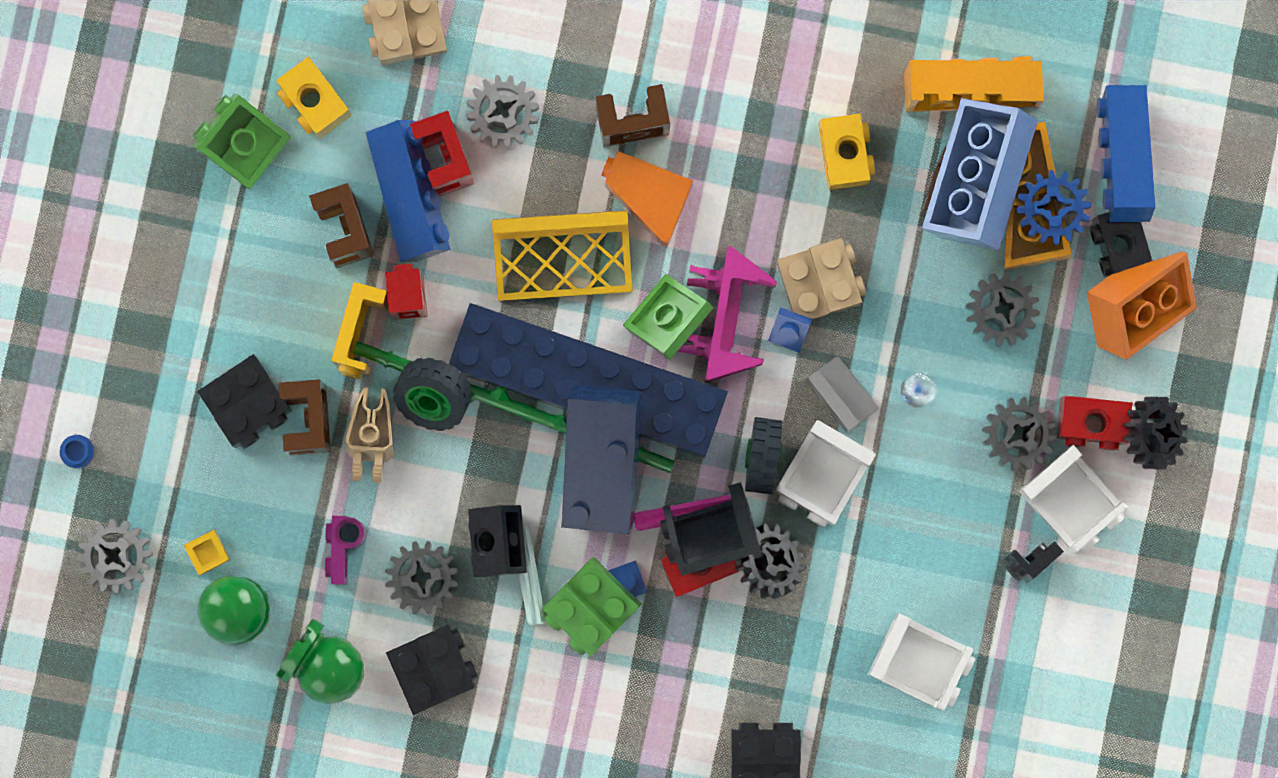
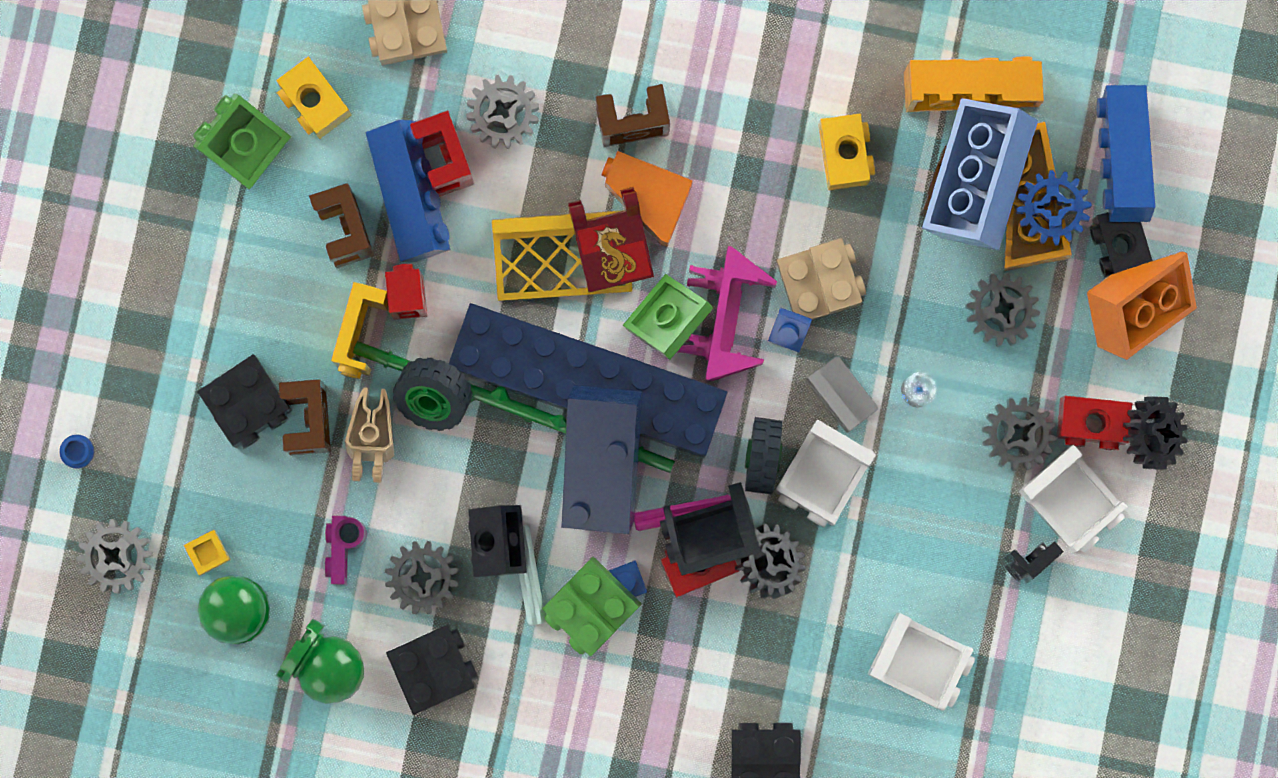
(612, 245): none -> flag

